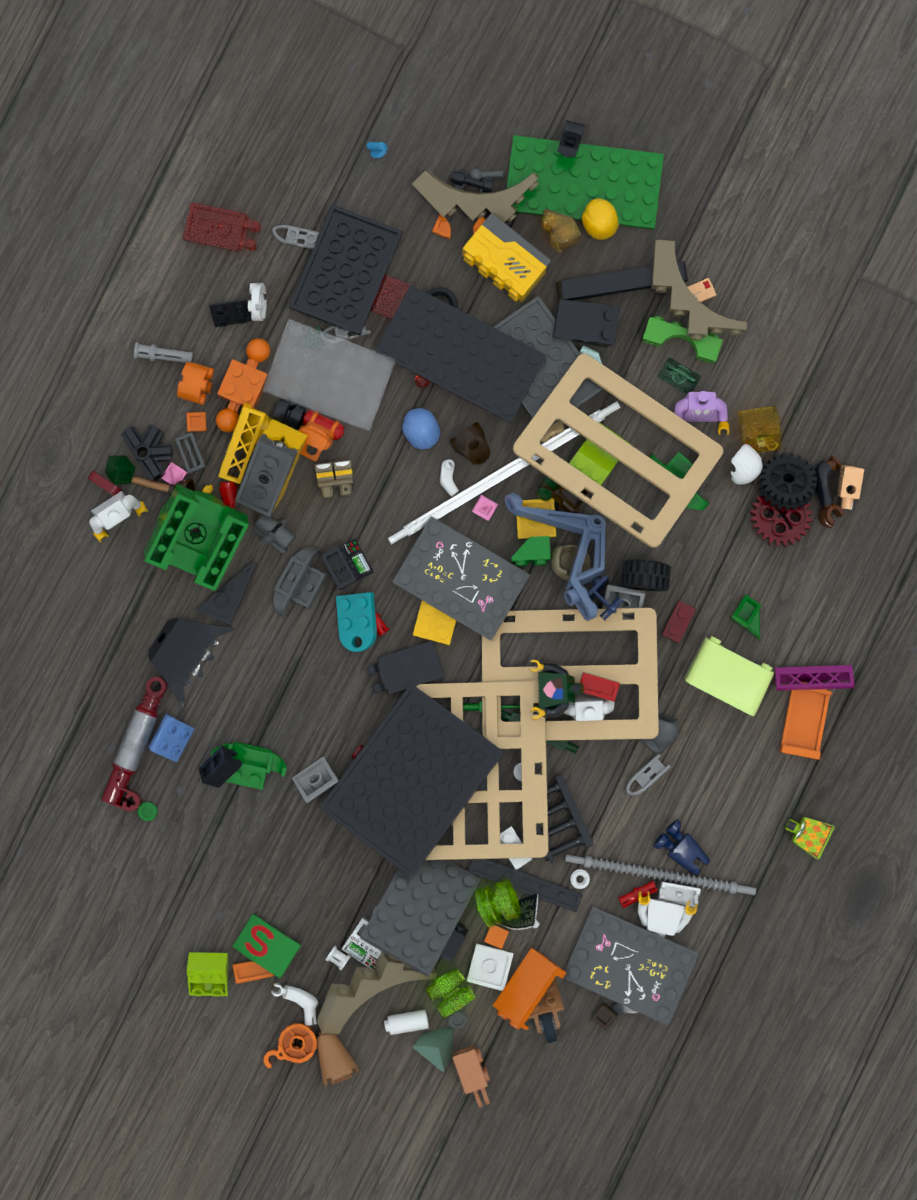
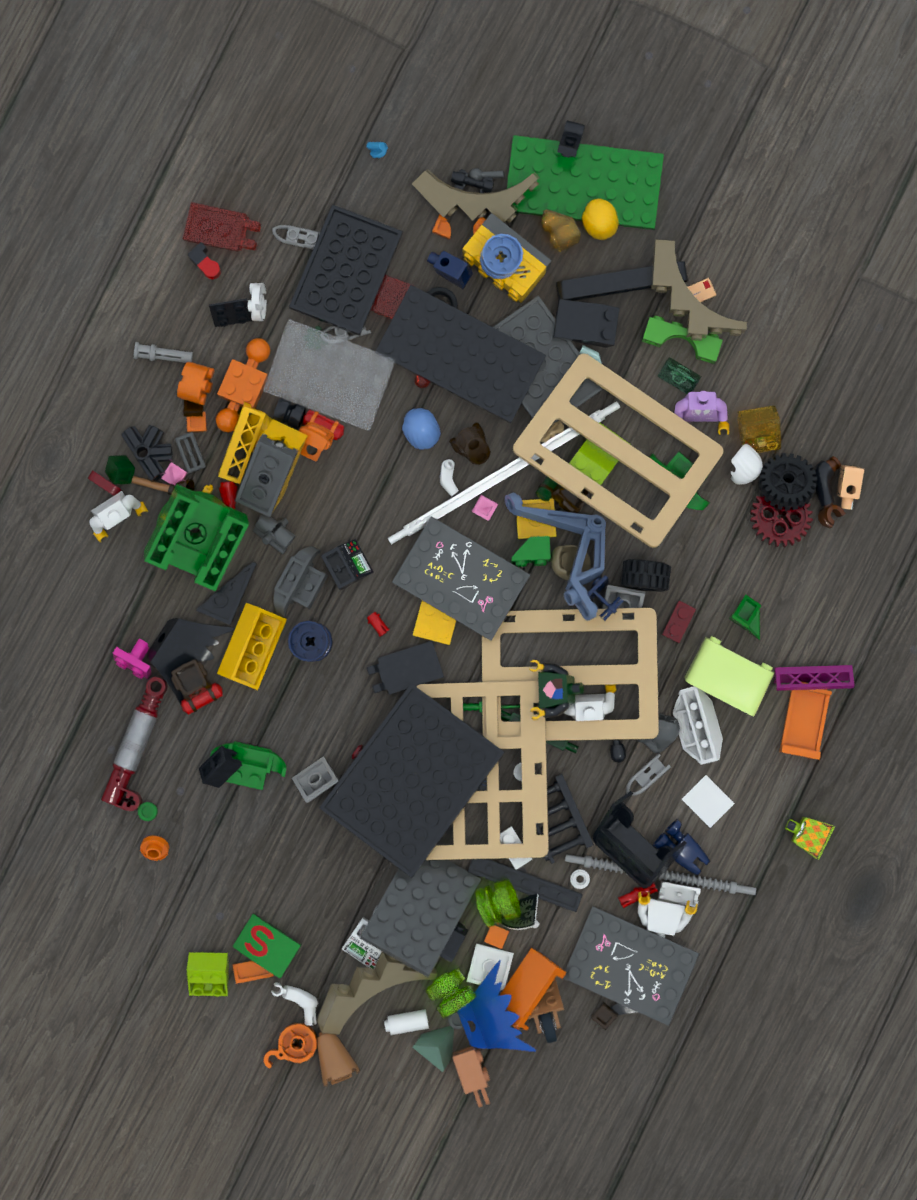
(134, 659): none -> dark pink plate
(154, 848): none -> orange plate
(171, 738): medium blue bracket -> none
(192, 409): none -> dark brown tile
(195, 687): none -> dark brown piece
(201, 260): none -> leg
(251, 646): none -> yellow slope
(299, 641): none -> dark blue wheel
(326, 479): dark tan hips -> none
(337, 958): white bush -> none
(356, 619): teal plate -> none
(451, 268): none -> dark blue torso
(490, 1017): none -> blue piece
(508, 248): none -> medium blue wheel
(599, 686): red plate -> none
(617, 751): none -> black cylinder
(630, 848): none -> black windscreen
(698, 725): none -> white wedge
(708, 801): none -> white sticker

